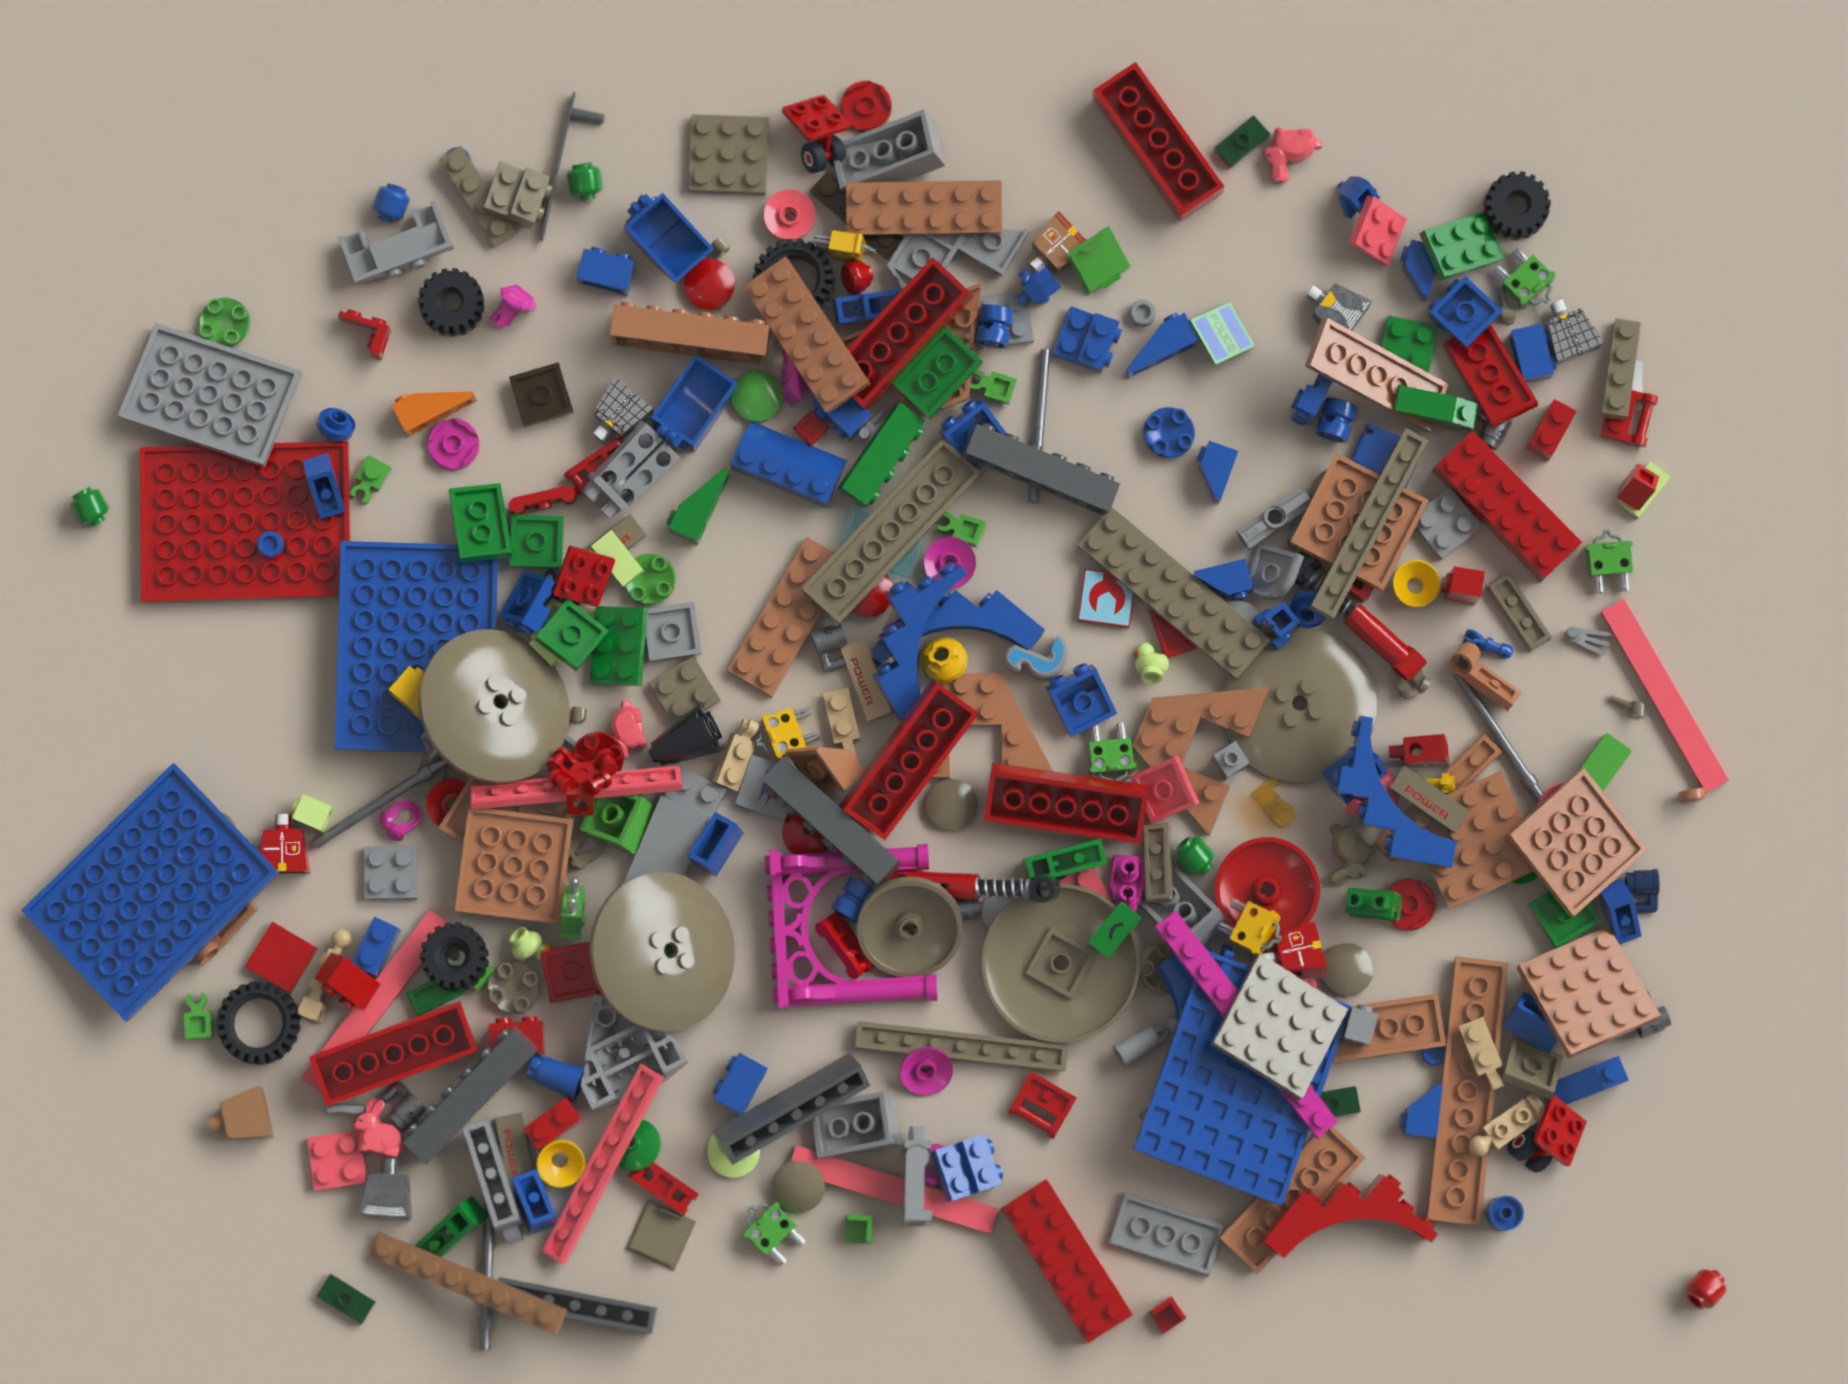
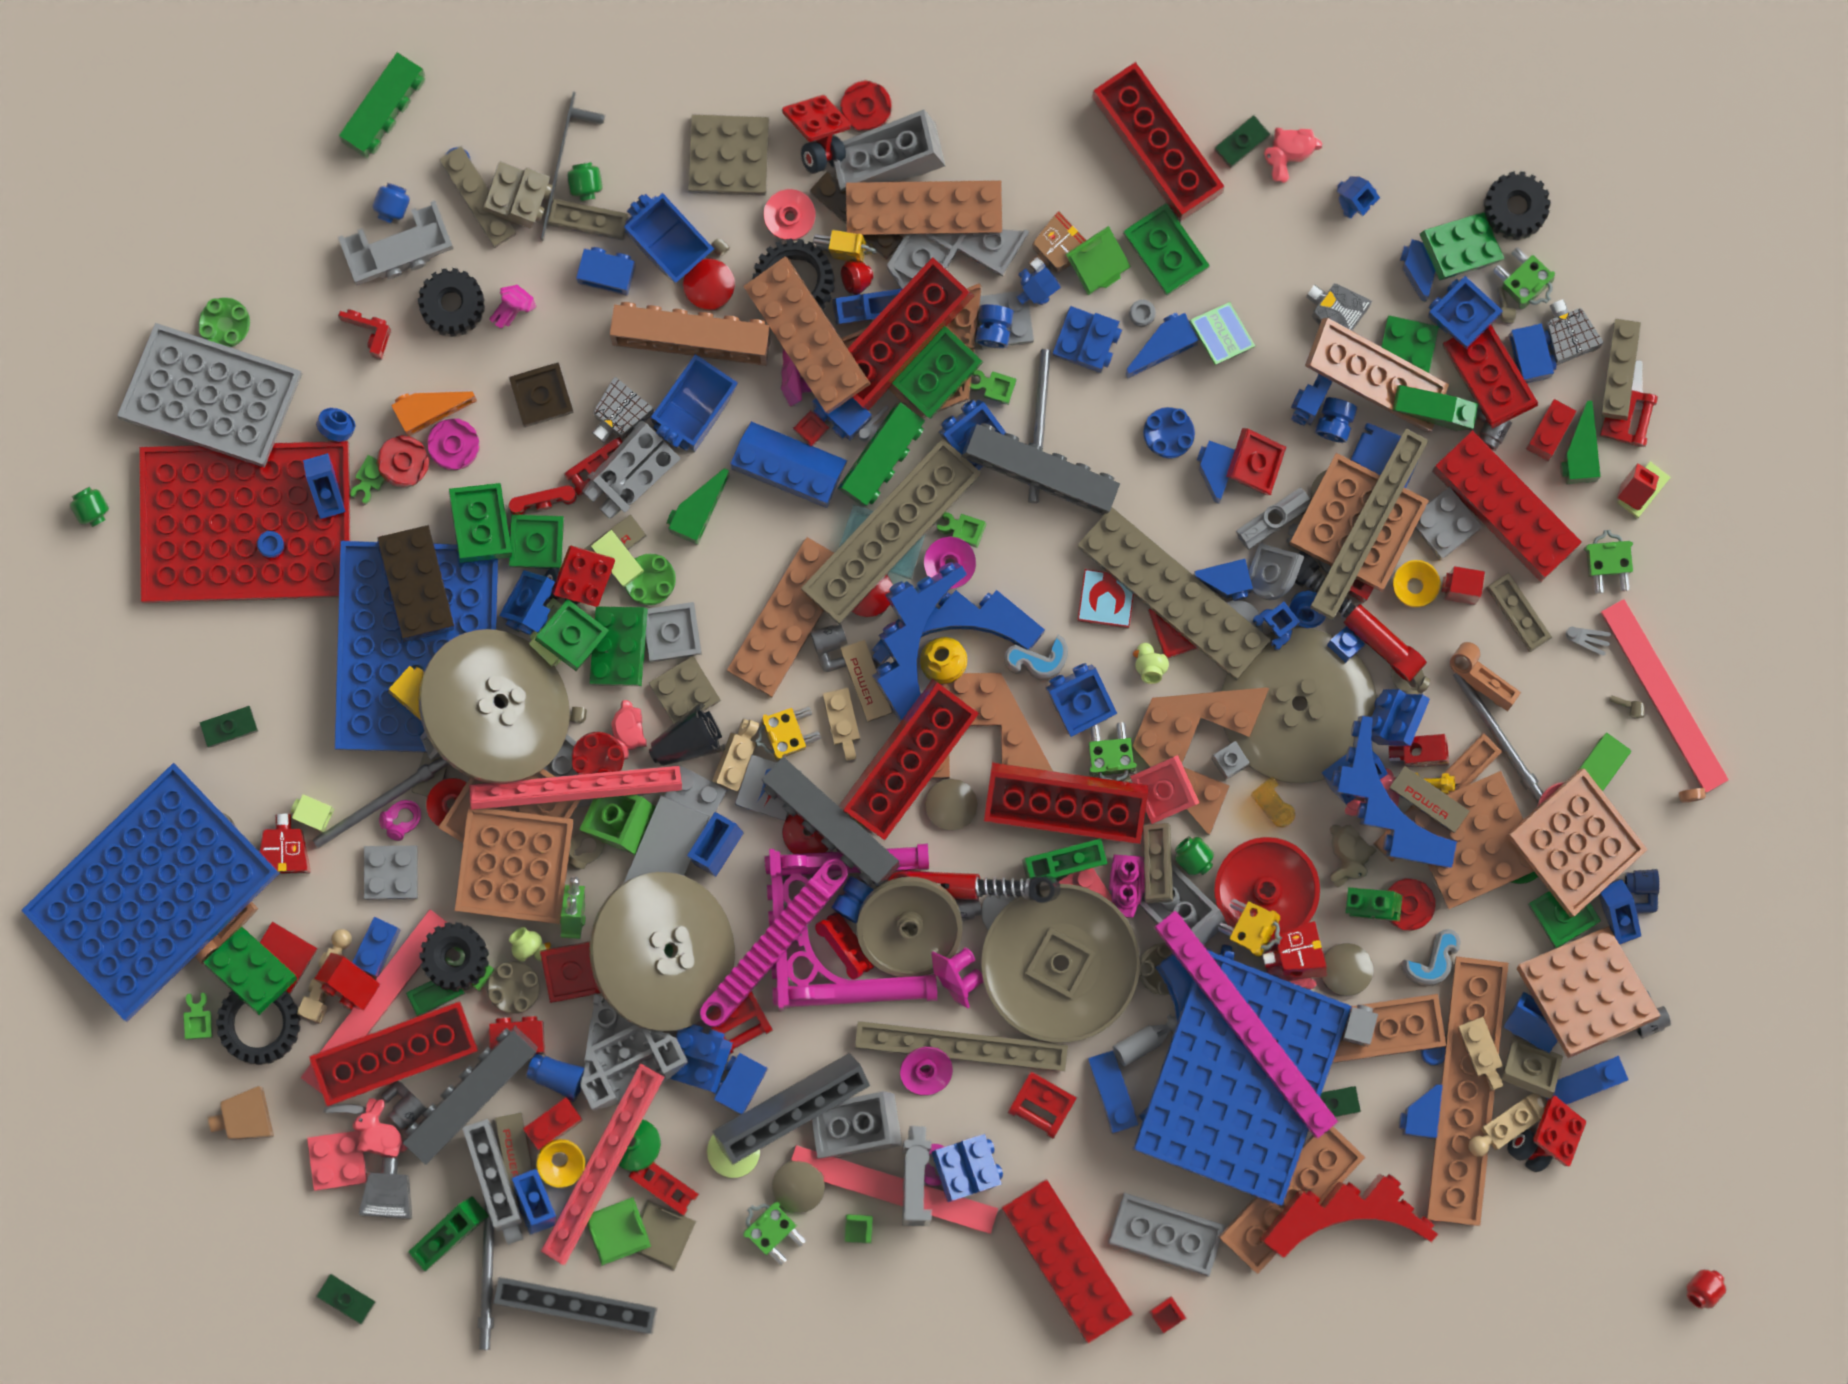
(228, 726): none -> dark green plate
(250, 970): none -> green plate
(382, 105): none -> green brick
(402, 461): none -> red tile
(415, 583): none -> dark brown brick
(468, 1283): medium nougat plate -> none
(581, 778): red piece -> none
(587, 219): none -> dark tan tile
(618, 1231): none -> bright green piece
(705, 1057): none -> blue plate
(744, 1012): none -> red plate
(757, 396): bright green dish -> none
(774, 942): none -> dark pink gear
(826, 767): nougat slope -> none
(948, 969): none -> dark pink connector
(1113, 1092): none -> blue slope
(1115, 929): green tile -> none
(1166, 249): none -> green plate
(1256, 461): none -> red tile
(1279, 1026): plate -> none
(1346, 644): none -> blue plate
(1377, 230): coral plate -> none
(1397, 717): none -> blue plate
(1439, 962): none -> light grey animal
(1503, 650): blue piece -> none
(1504, 1213): blue wheel -> none
(1582, 457): none -> green slope

